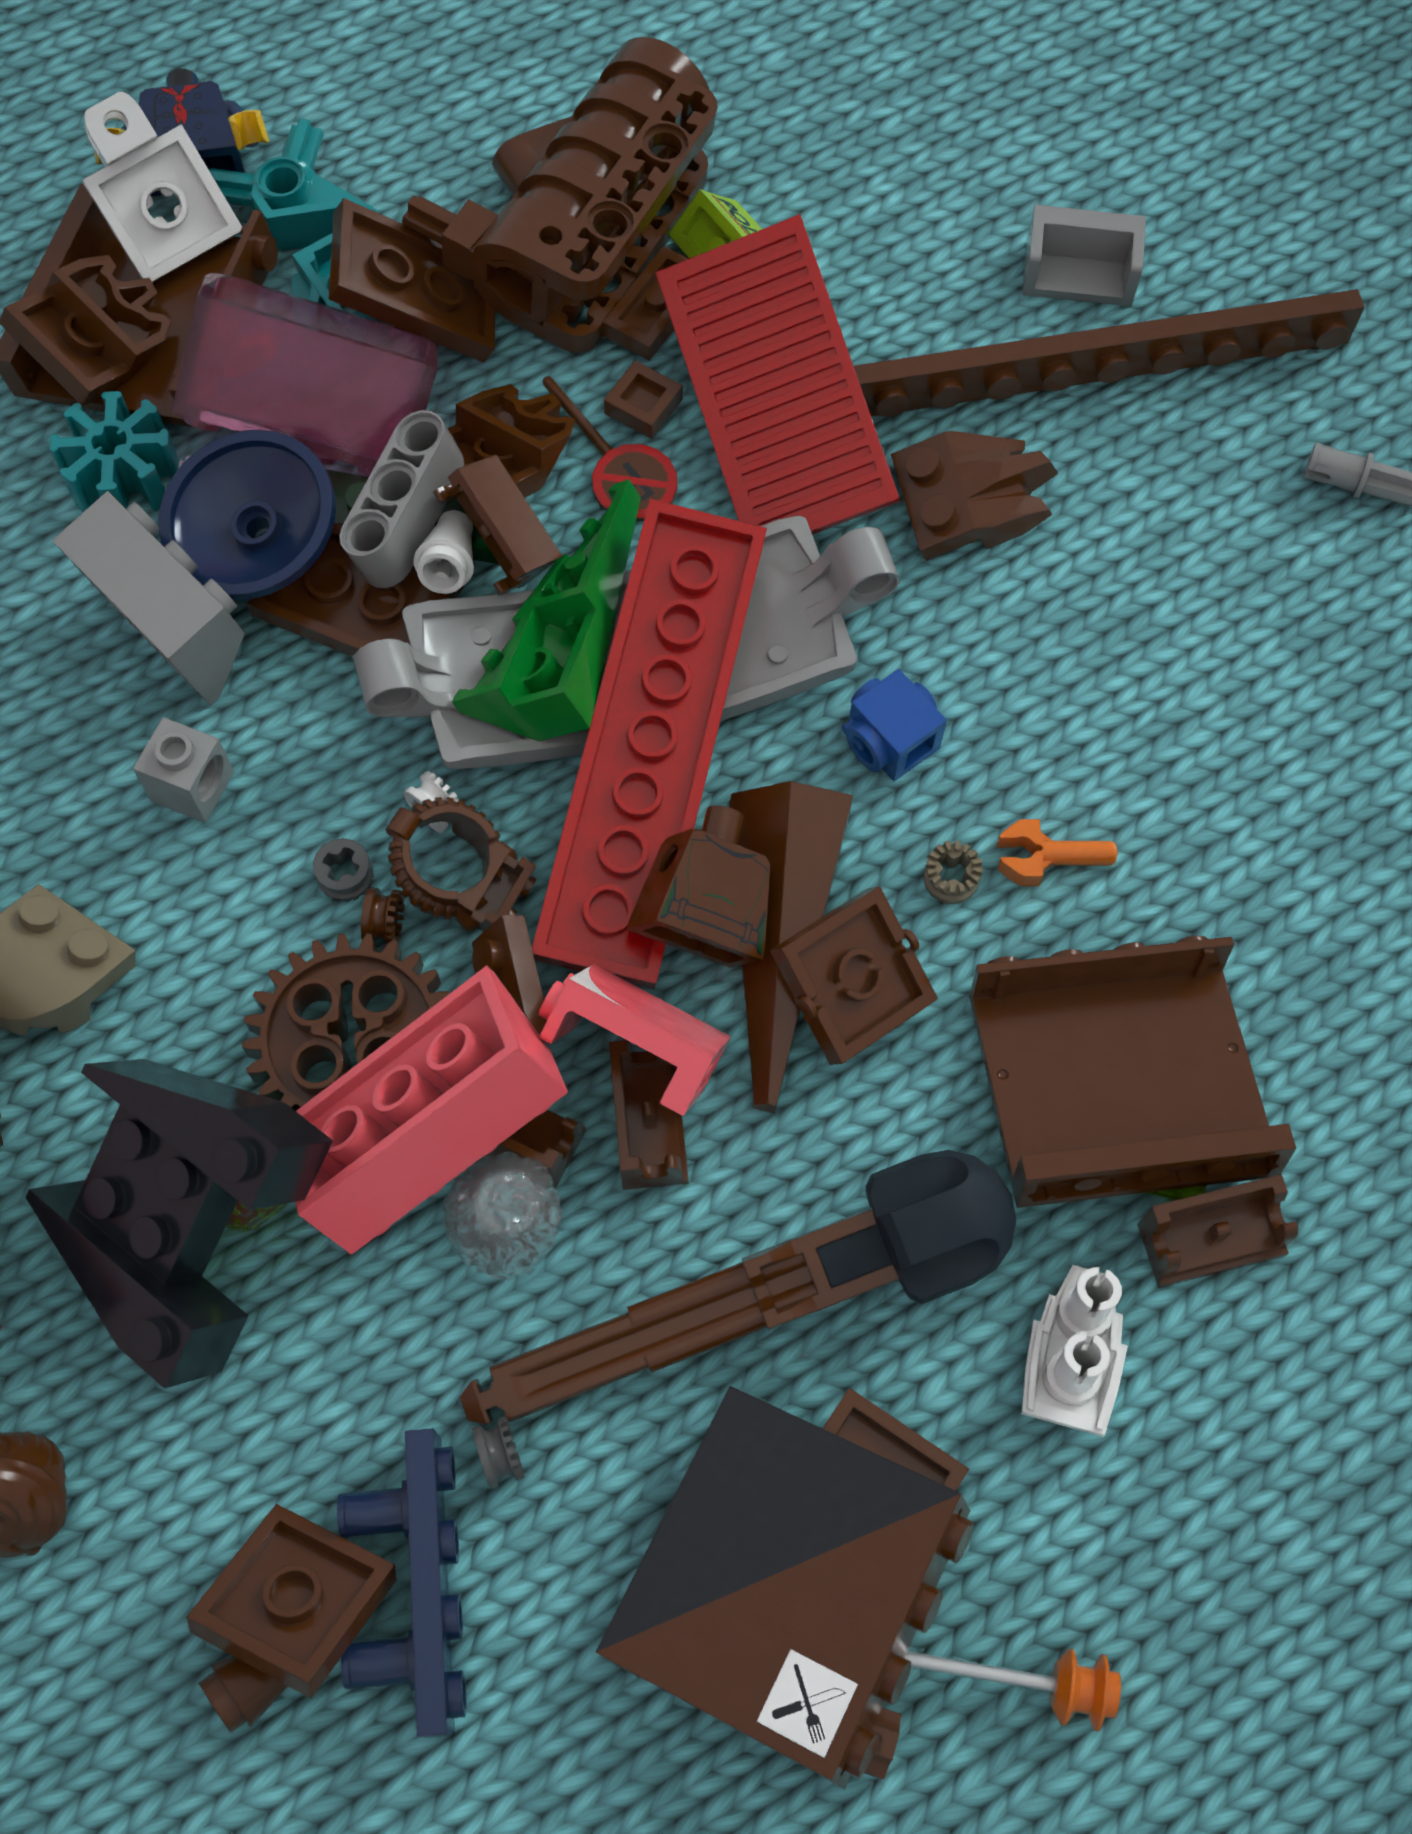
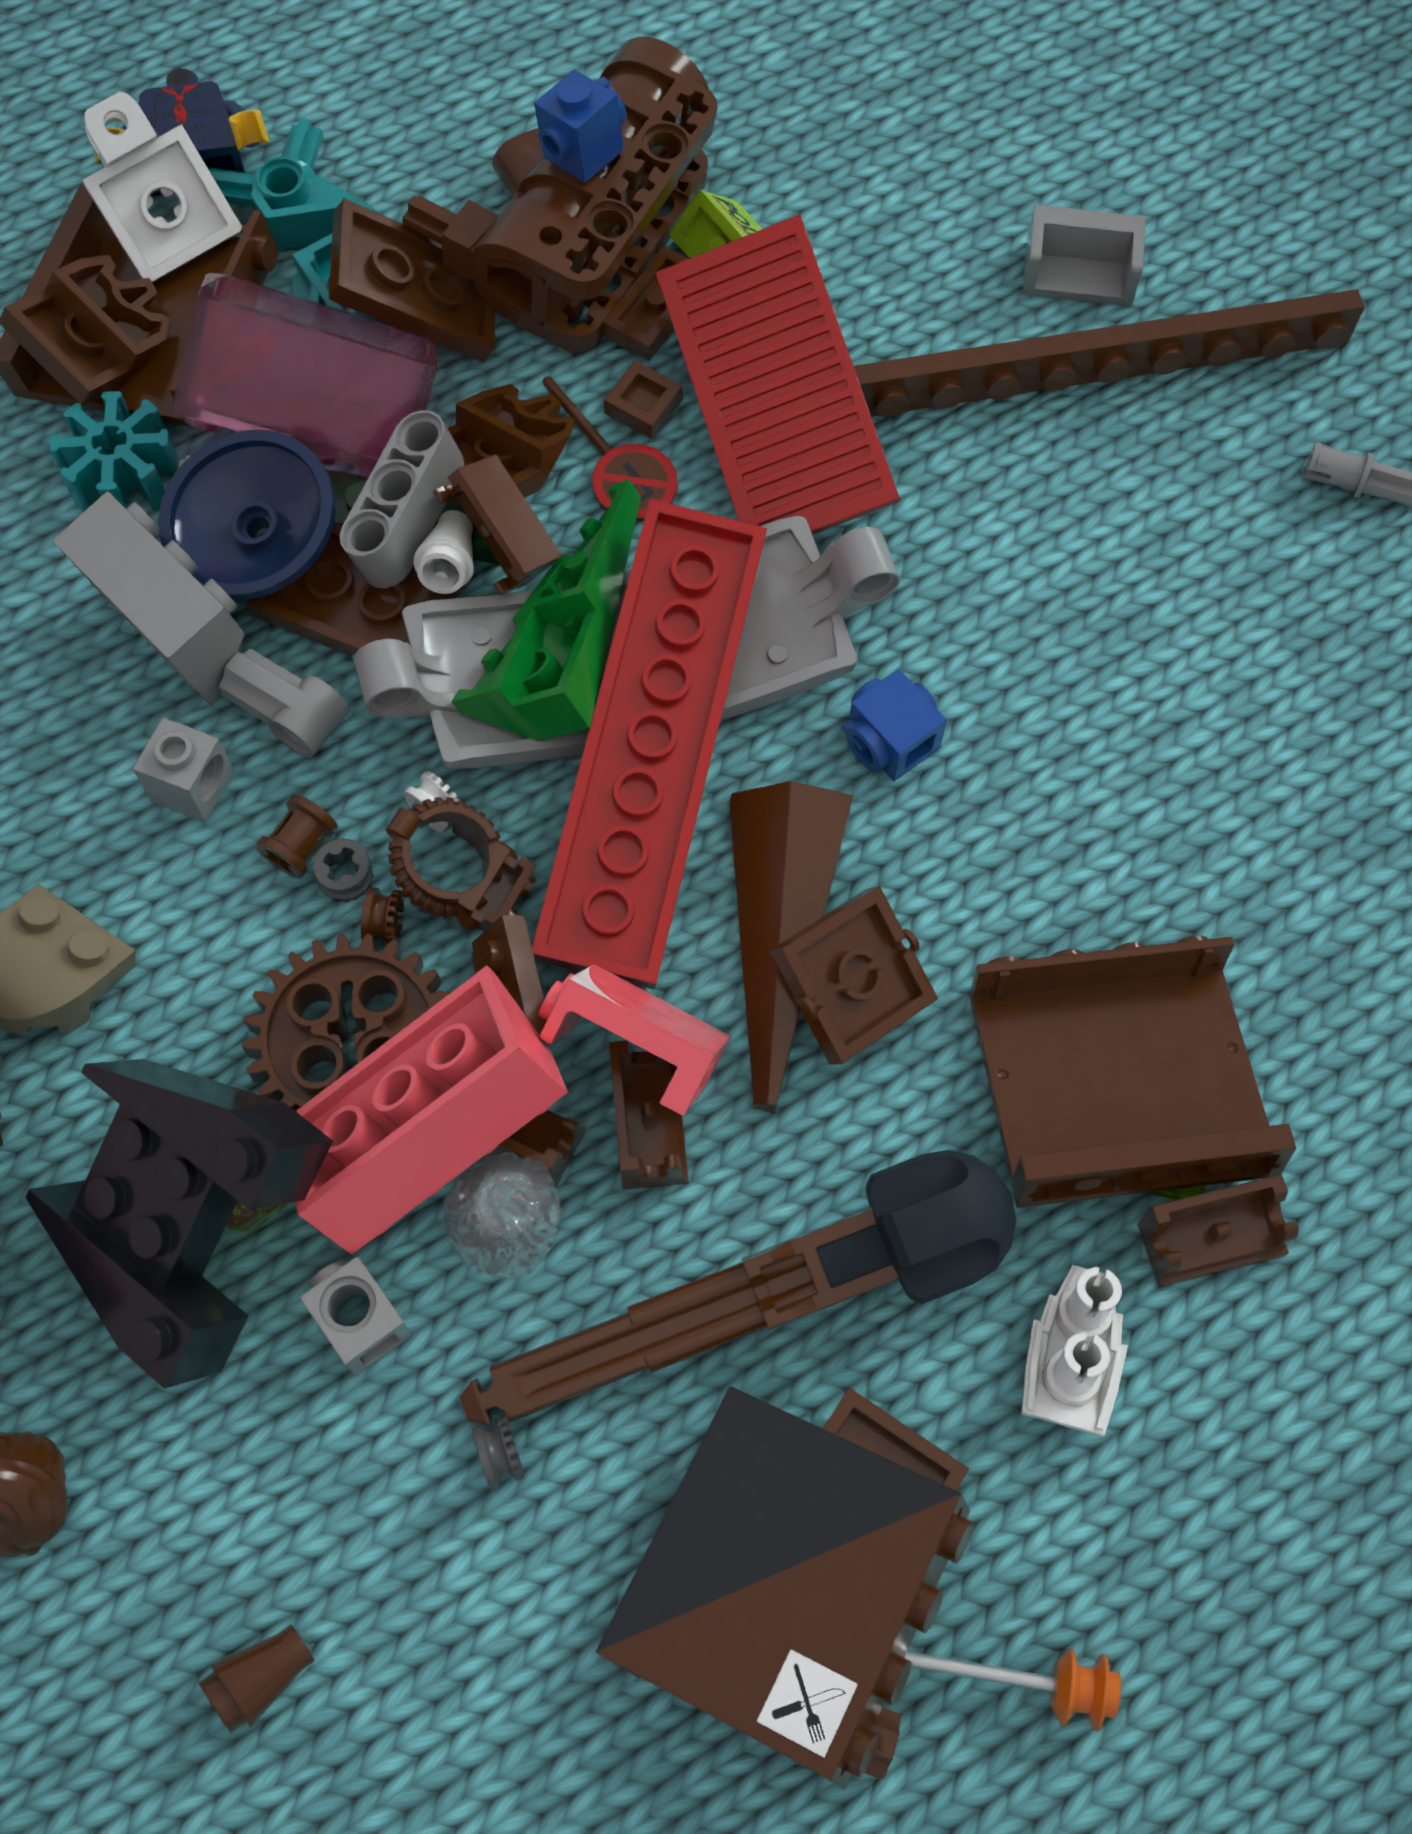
(292, 1600): reddish brown plate -> none
(295, 709): none -> light grey piece
(296, 836): none -> reddish brown bush
(372, 1337): none -> light grey brick
(437, 1617): dark blue plate -> none
(580, 124): none -> blue brick
(707, 893): reddish brown torso -> none
(952, 855): dark tan bush -> none
(971, 490): reddish brown plate -> none
(1047, 852): orange bar -> none

